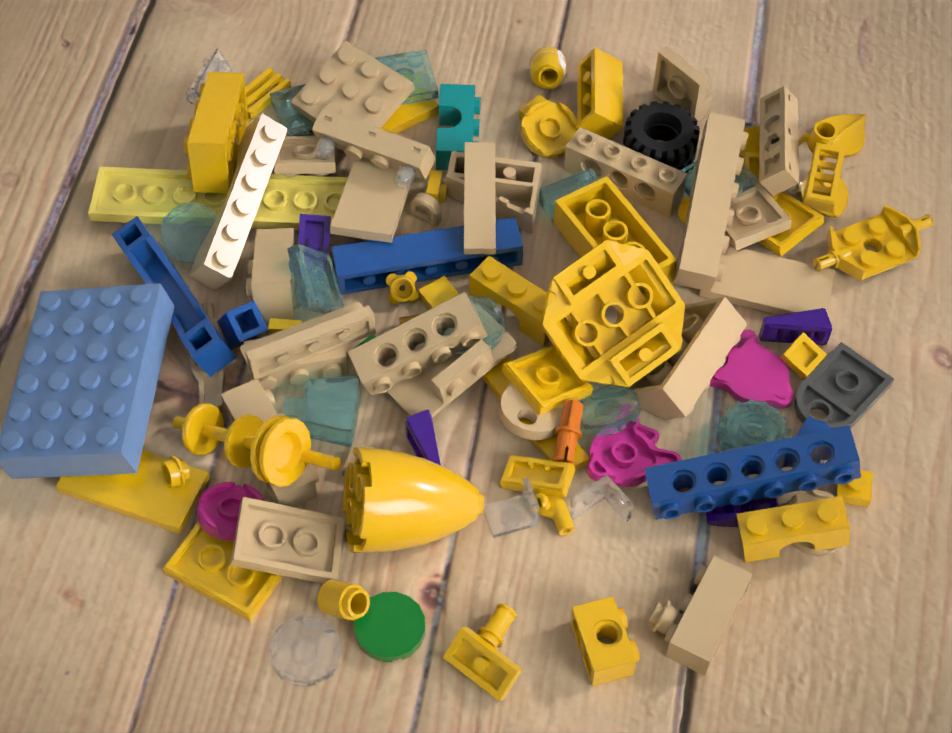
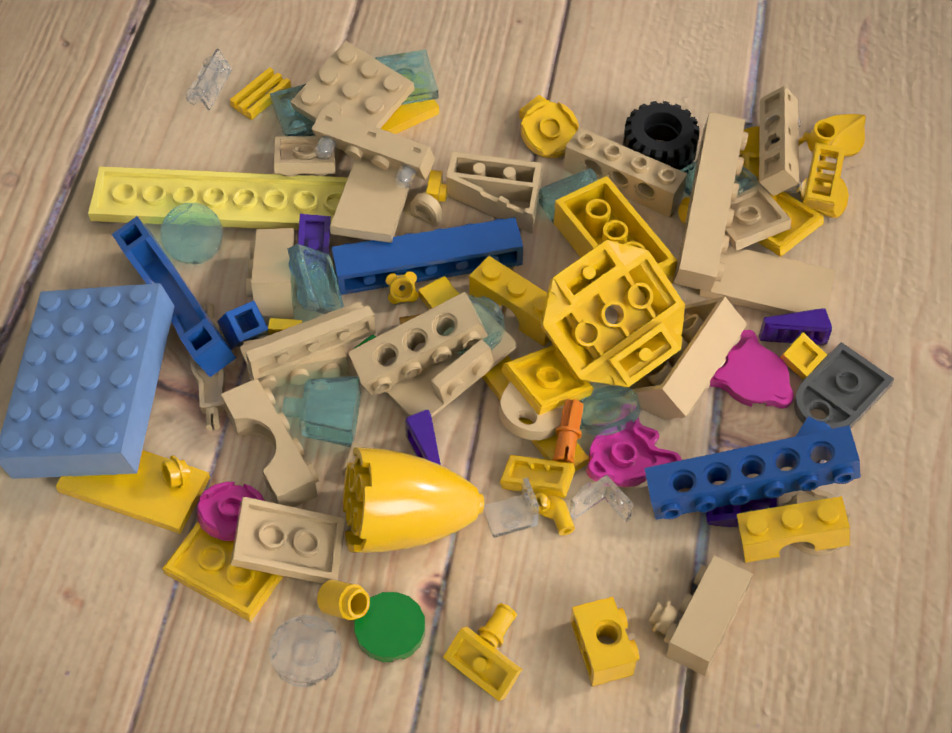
(216, 132): yellow brick -> none
(226, 238): arch -> none
(274, 448): yellow piece -> none
(458, 110): teal arch -> none
(479, 198): tan tile -> none
(548, 68): yellow head -> none
(600, 94): yellow brick -> none
(681, 84): tan plate -> none
(750, 417): clear light blue gear -> none
(857, 491): yellow plate -> none
(890, 232): yellow plate -> none

